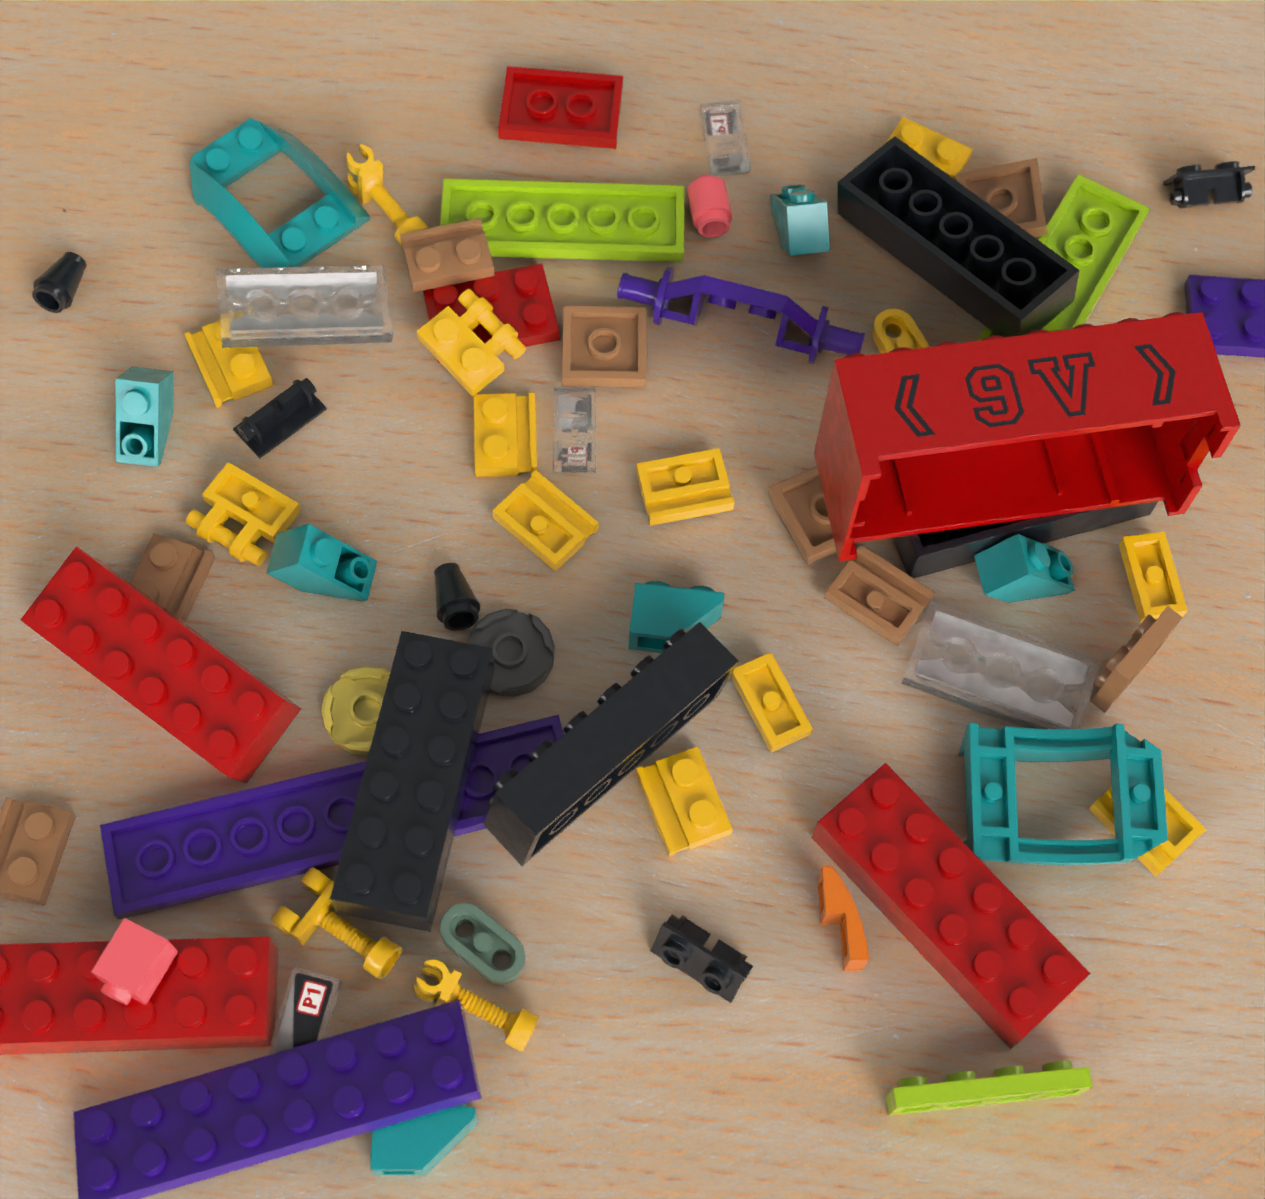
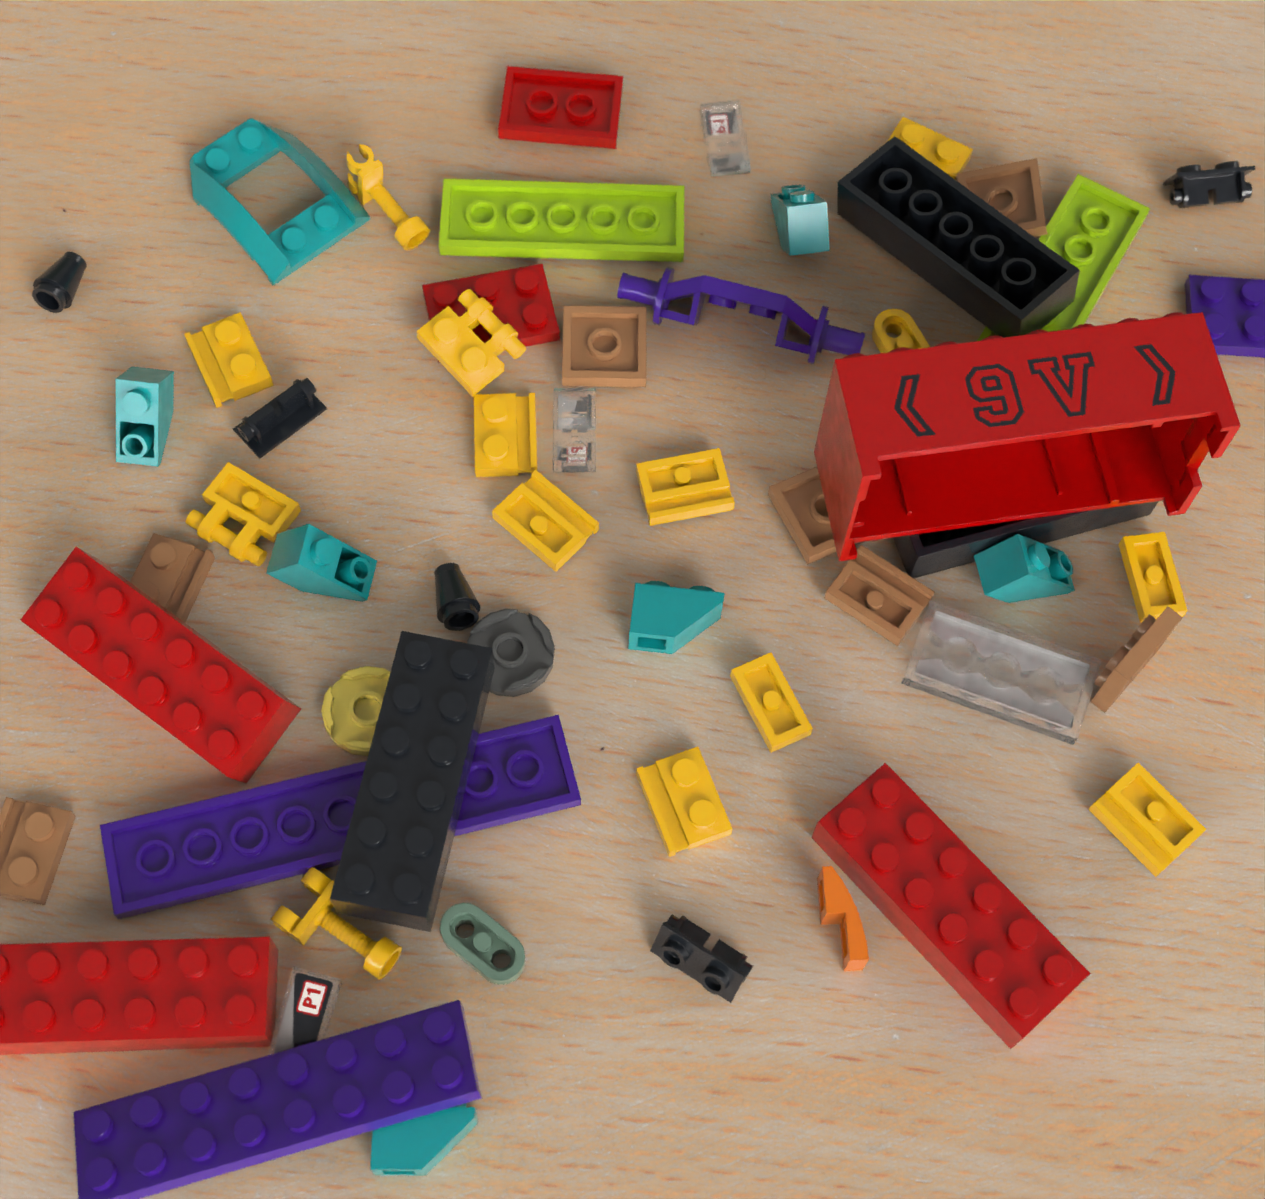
(133, 963): coral brick -> none
(303, 306): clear piece -> none
(447, 255): medium nougat plate -> none
(516, 1026): yellow bar -> none
(607, 743): black brick -> none
(709, 206): coral brick -> none
(992, 795): teal wedge -> none
(1007, 1086): lime plate -> none

